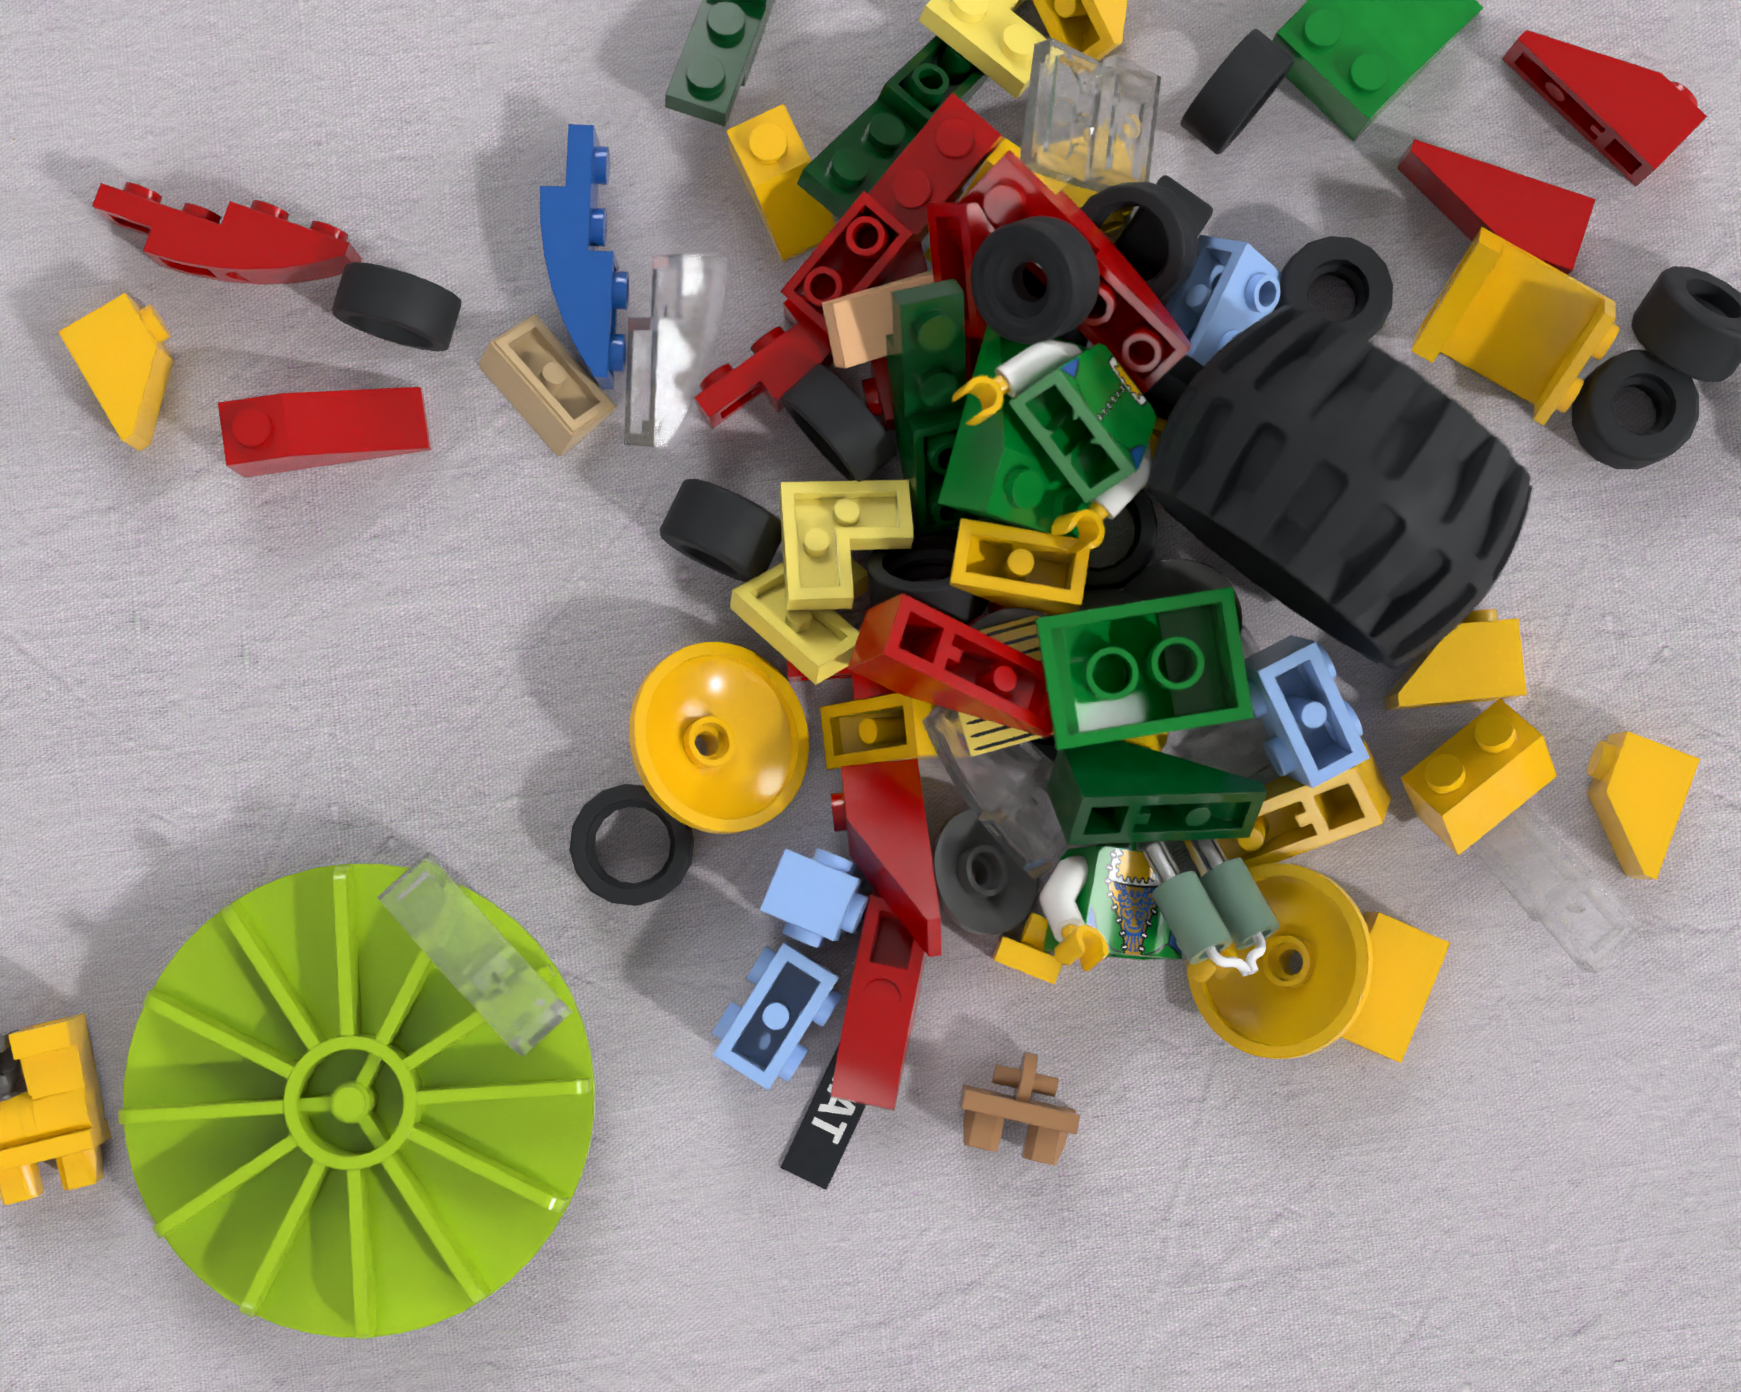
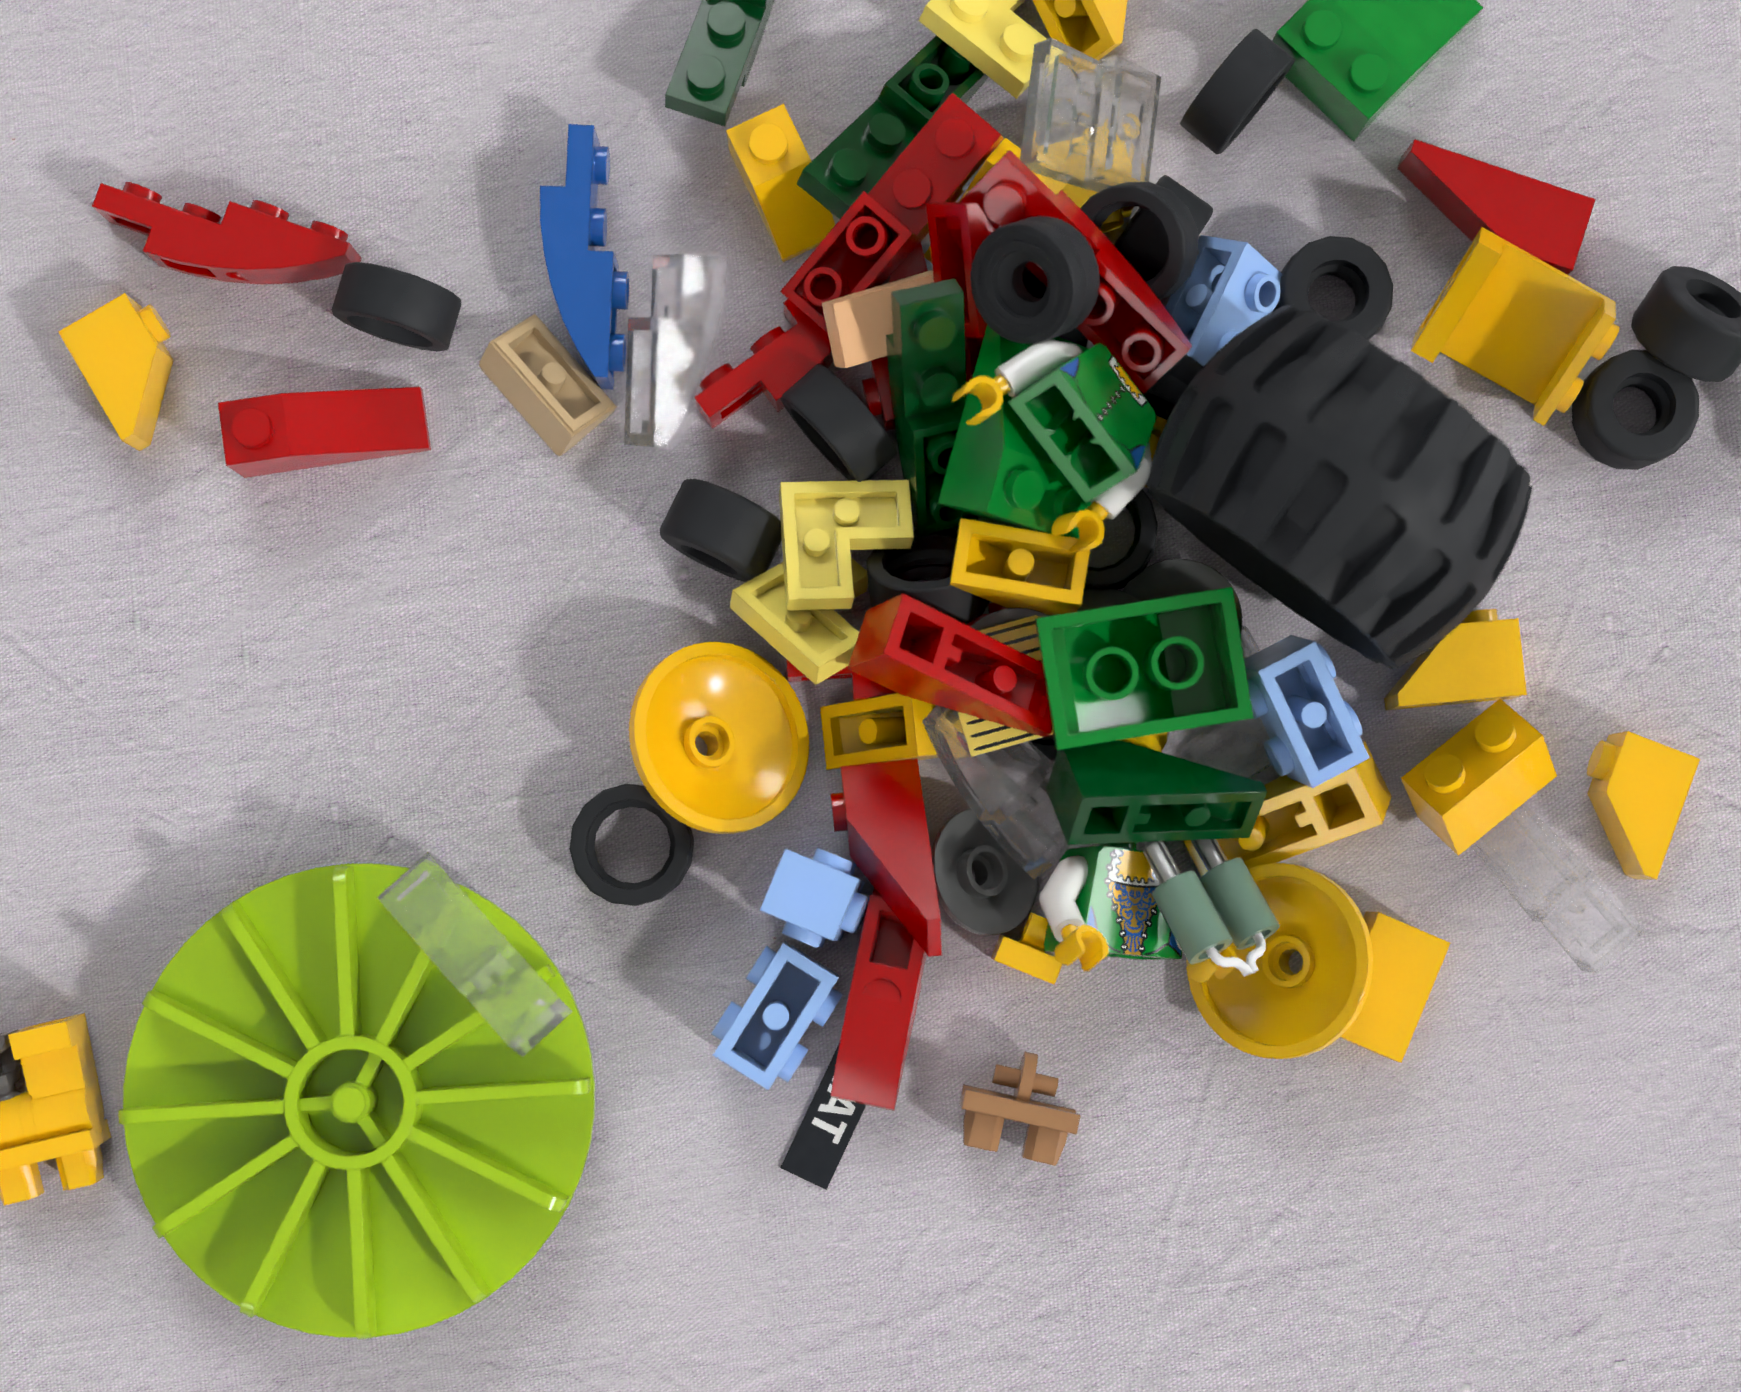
(1617, 106): red slope -> none

